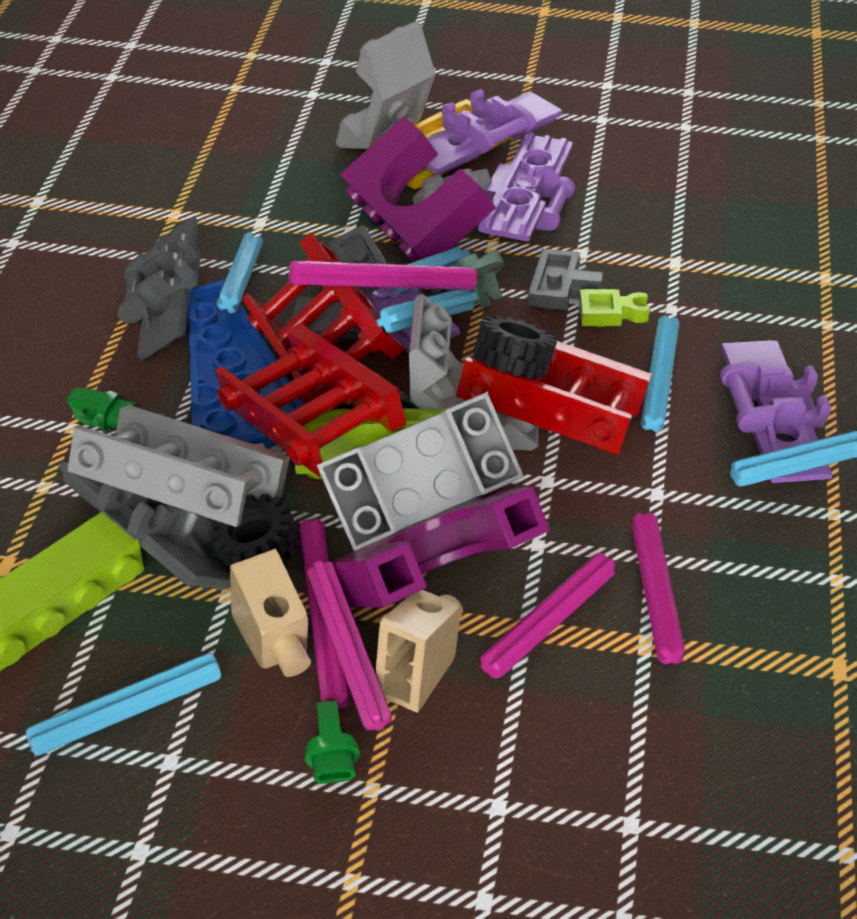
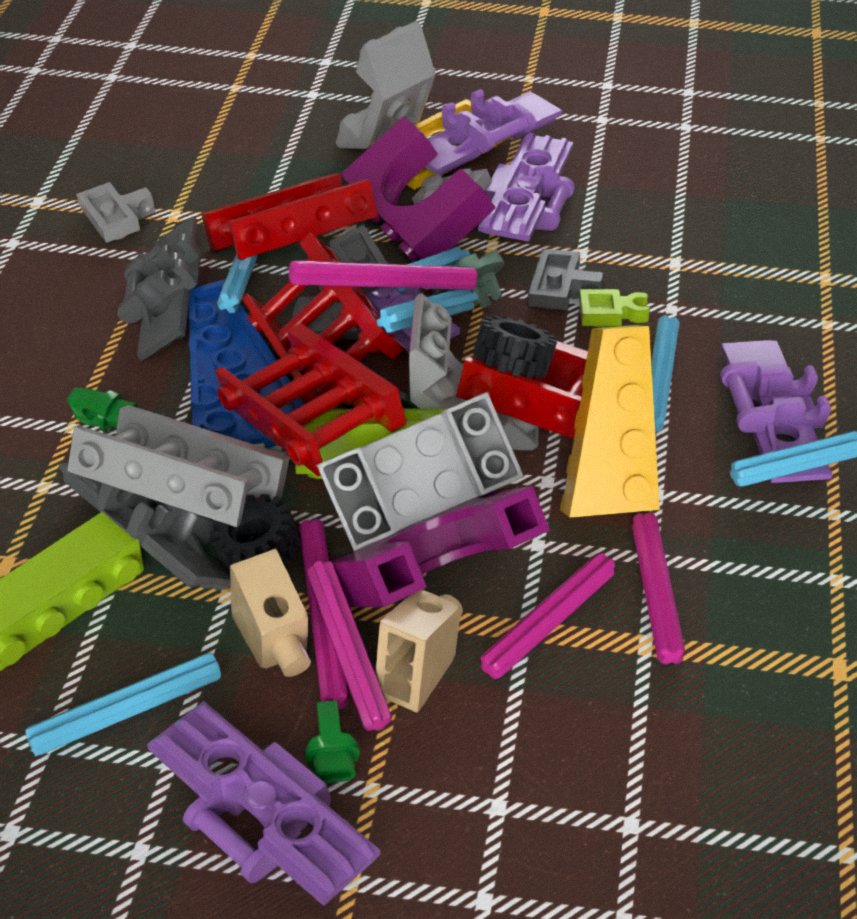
(114, 213): none -> light grey hinge
(275, 792): none -> medium lavender piece
(289, 215): none -> red fence
(615, 428): none -> yellow wedge

